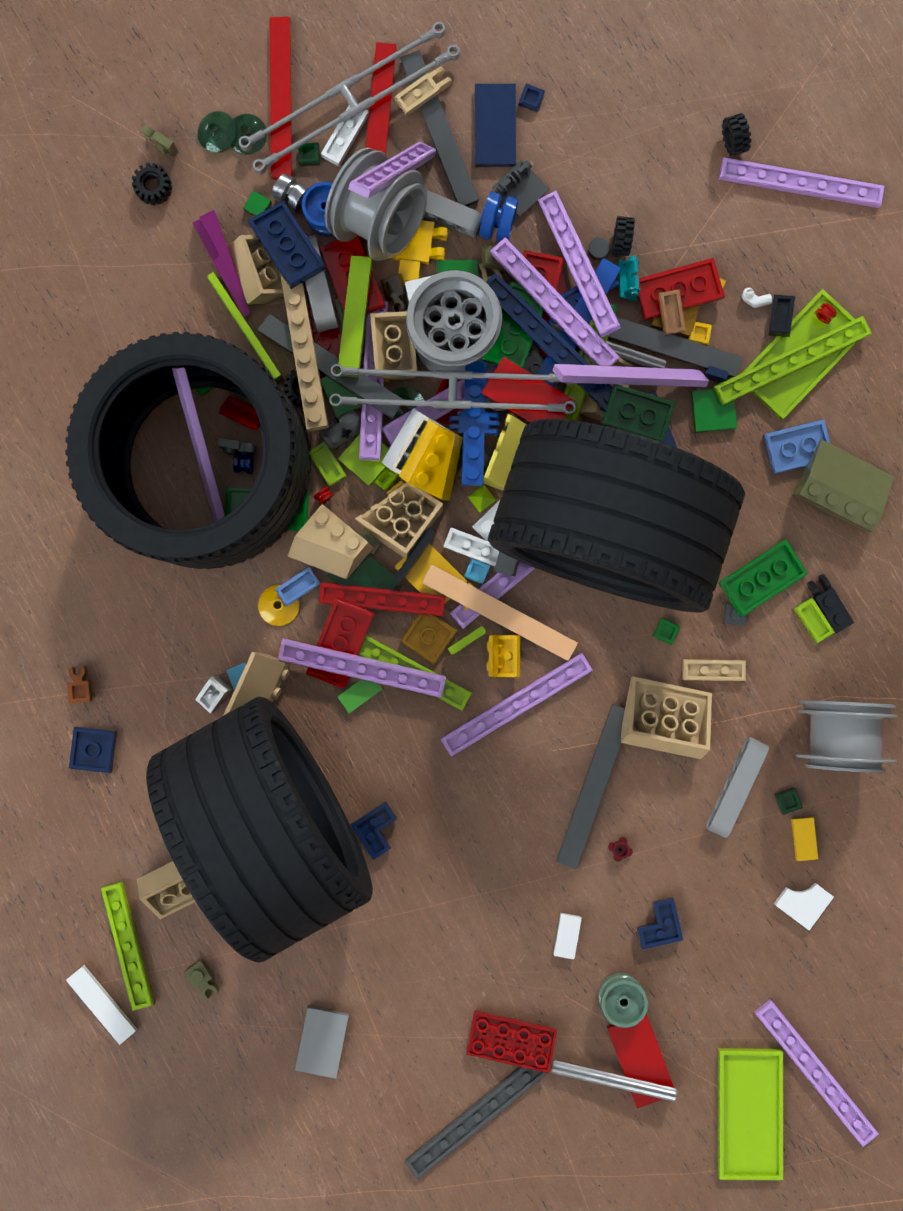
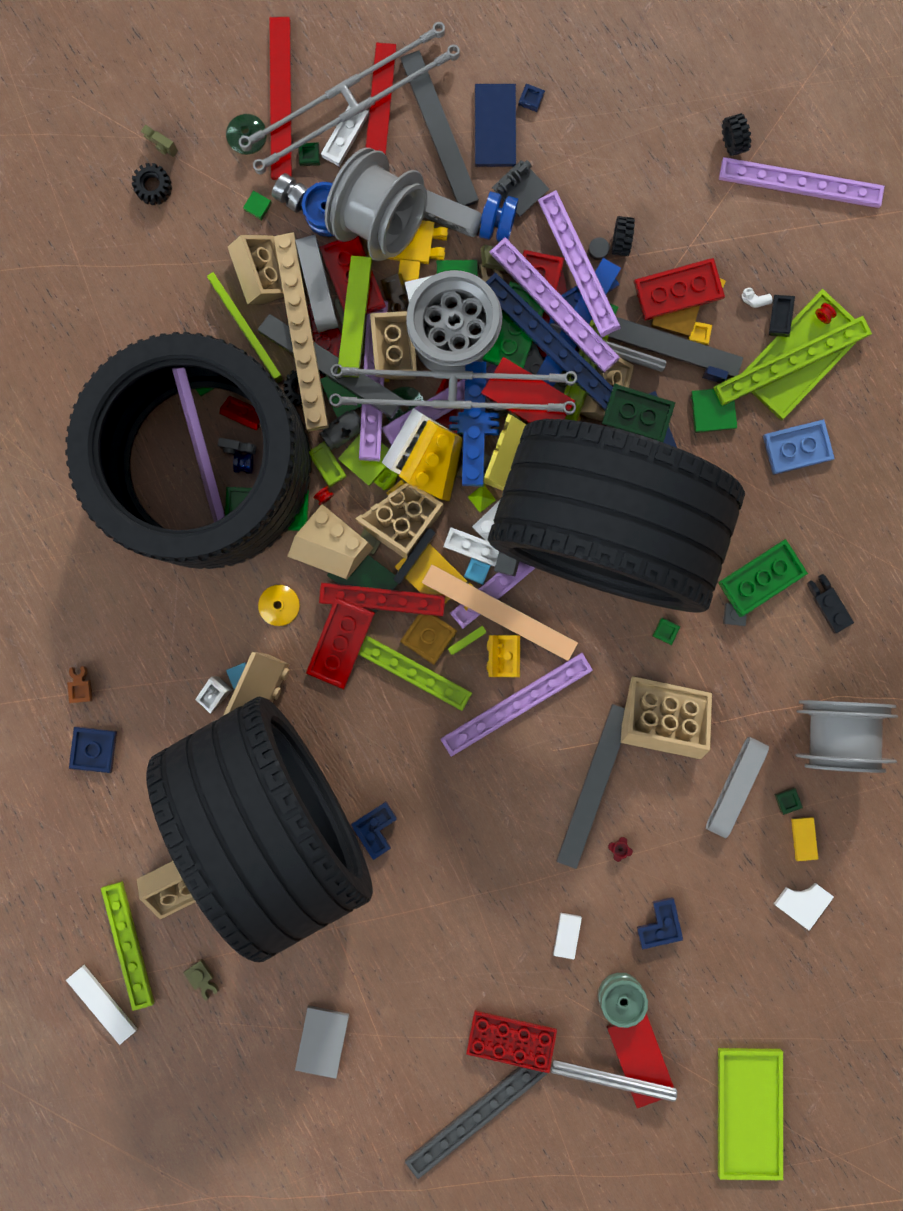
(214, 241): magenta wedge -> none
(223, 136): clear green dish -> none
(287, 244): dark blue tile -> none
(297, 586): medium blue tile -> none
(359, 694): bright green tile -> none
(361, 668): lavender tile -> none
(388, 171): lavender tile -> none
(422, 91): tan hinge -> none
(628, 280): teal hinge -> none
(629, 375): lavender tile -> none
(671, 312): medium nougat tile -> none
(714, 670): tan tile -> none
(814, 620): lime tile -> none
(816, 1073): lavender tile -> none
(844, 487): olive slope -> none

